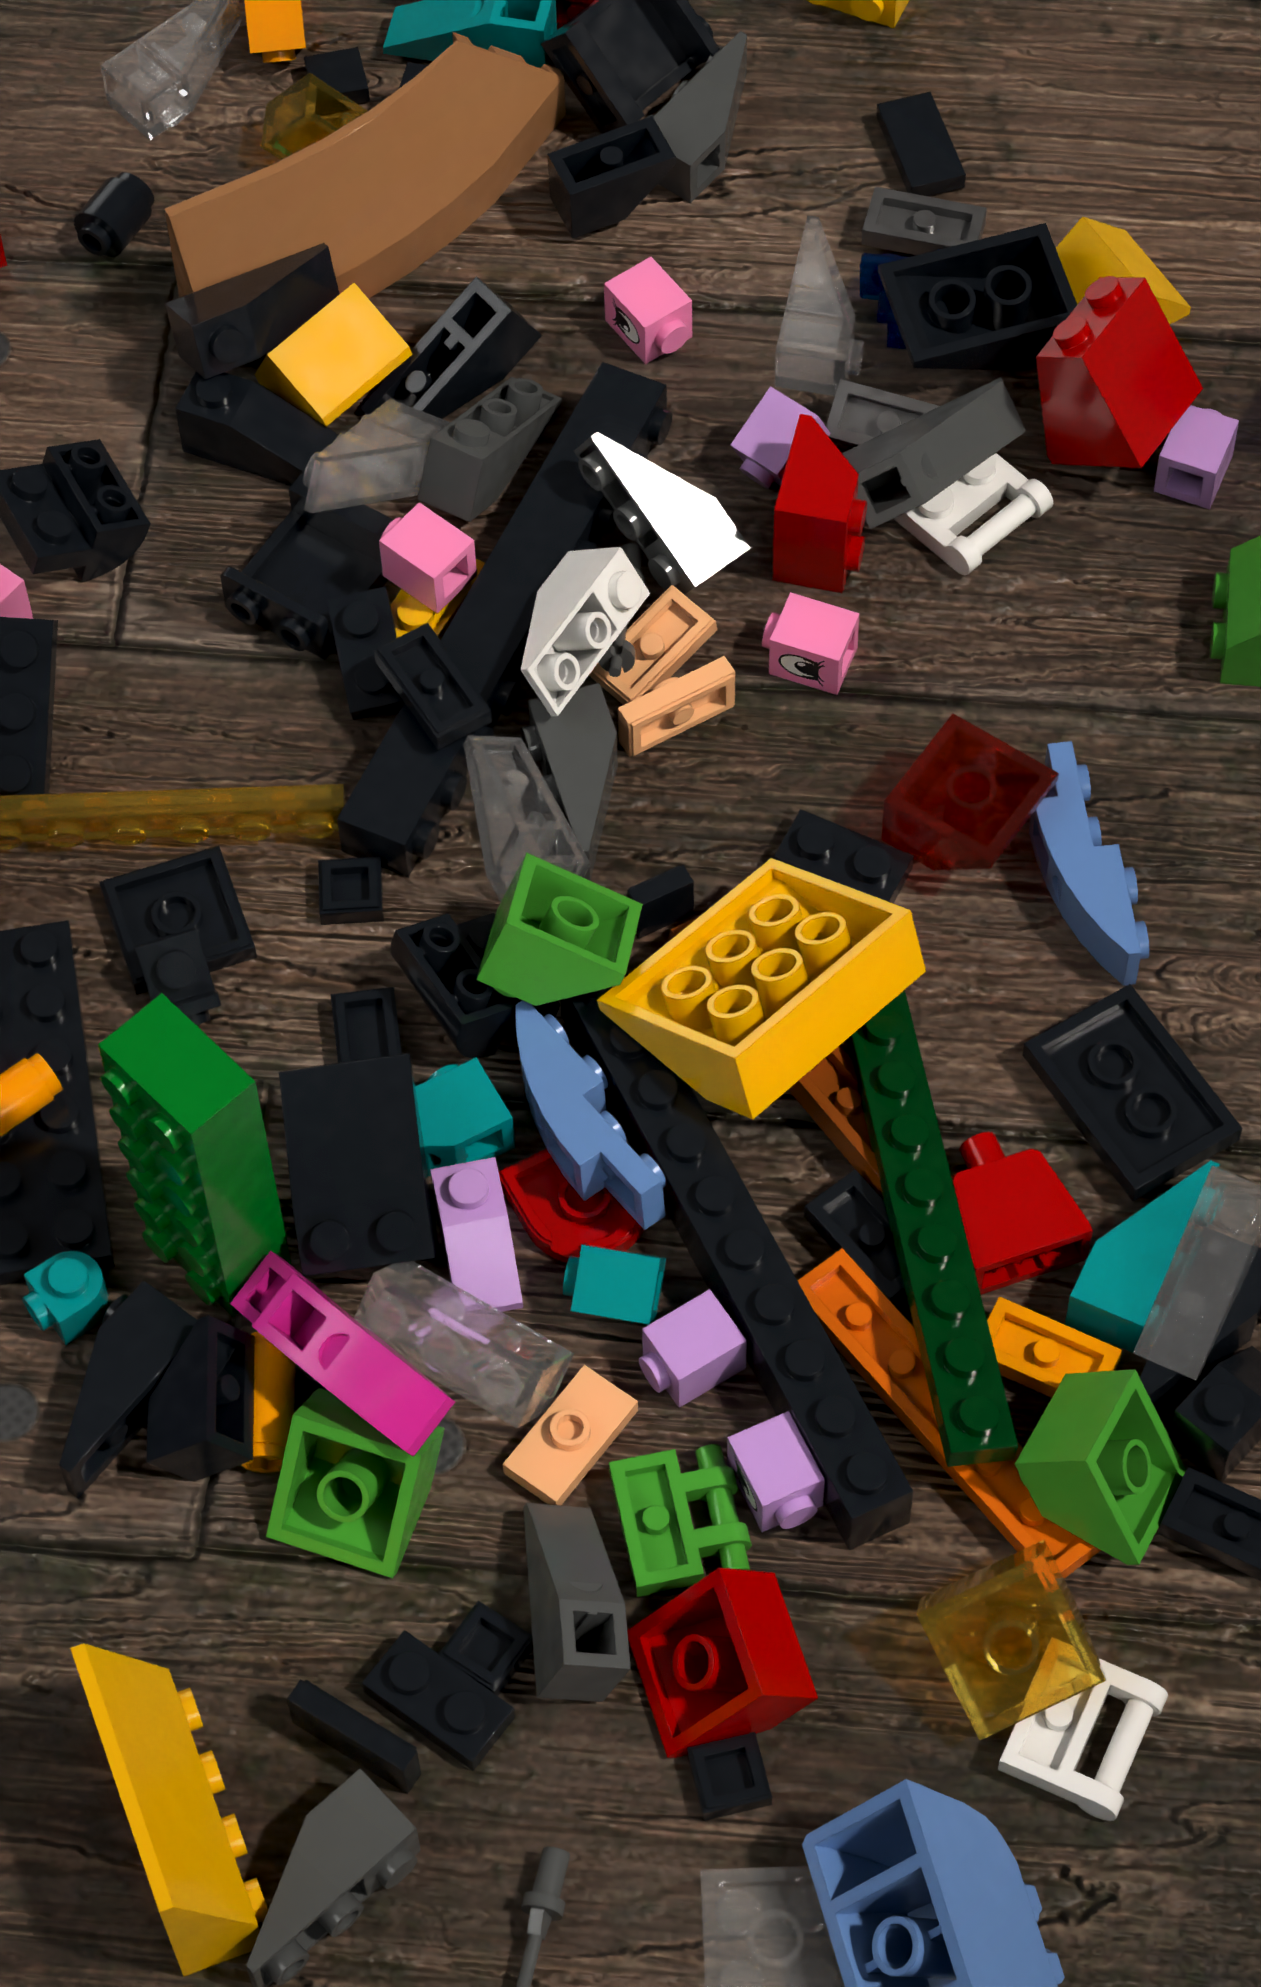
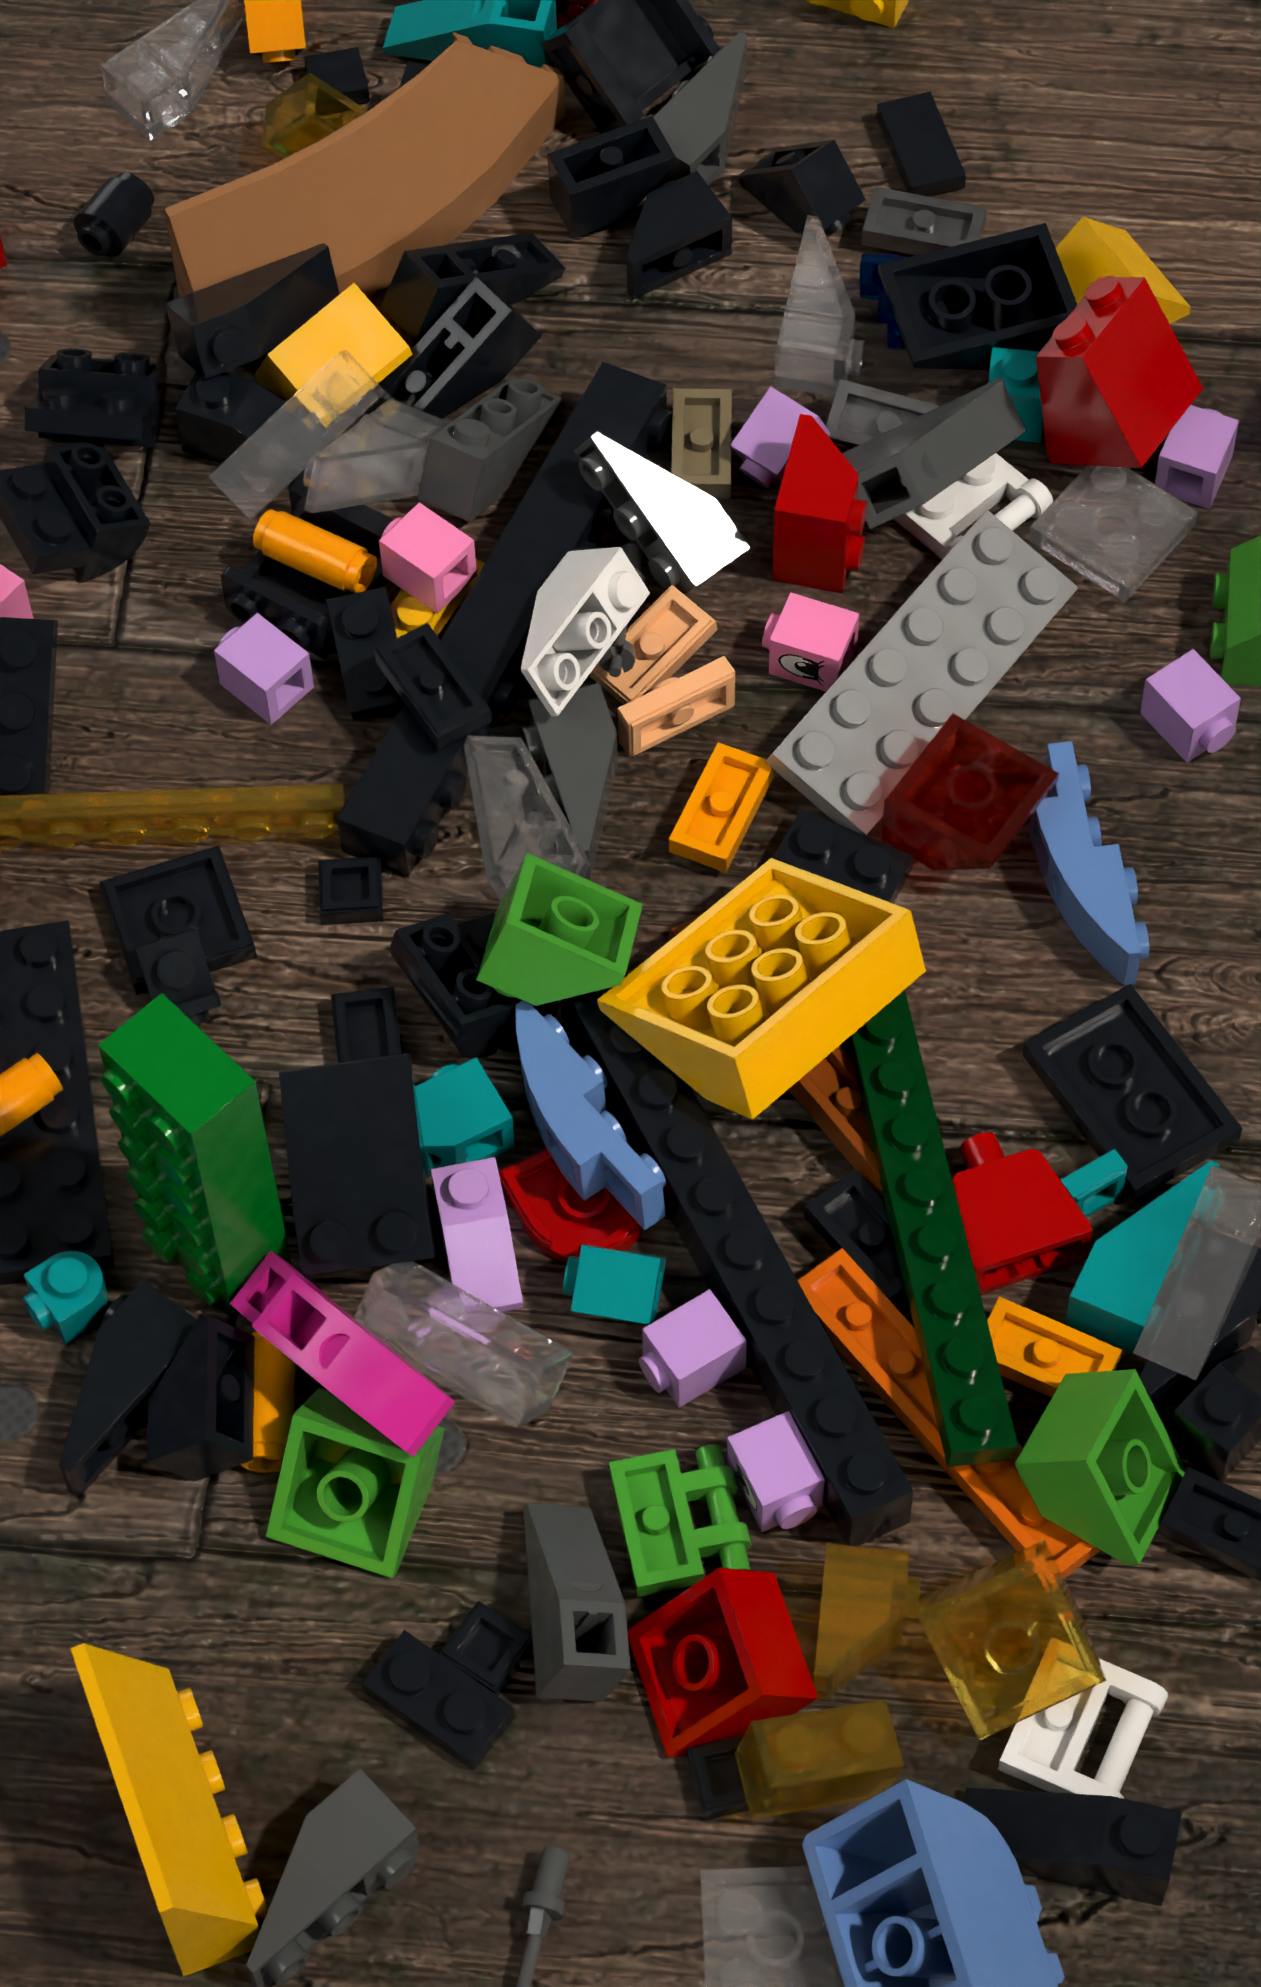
(99, 399): none -> black brick
(263, 668): none -> lavender brick
(302, 426): none -> clear slope
(314, 551): none -> light orange piece
(354, 1735): black tile -> none
(435, 277): none -> black slope
(570, 1437): light nougat plate -> none
(648, 310): bright pink brick -> none
(664, 899): black tile -> none
(677, 234): none -> black slope
(703, 439): none -> dark tan plate
(721, 807): none -> light orange plate
(805, 182): none -> black slope
(818, 1758): none -> clear yellow brick
(860, 1611): none -> clear yellow slope
(920, 669): none -> light grey plate
(1020, 377): none -> teal brick
(1085, 1839): none -> black slope
(1097, 1183): none -> teal tile
(1113, 527): none -> clear plate
(1190, 706): none -> lavender brick

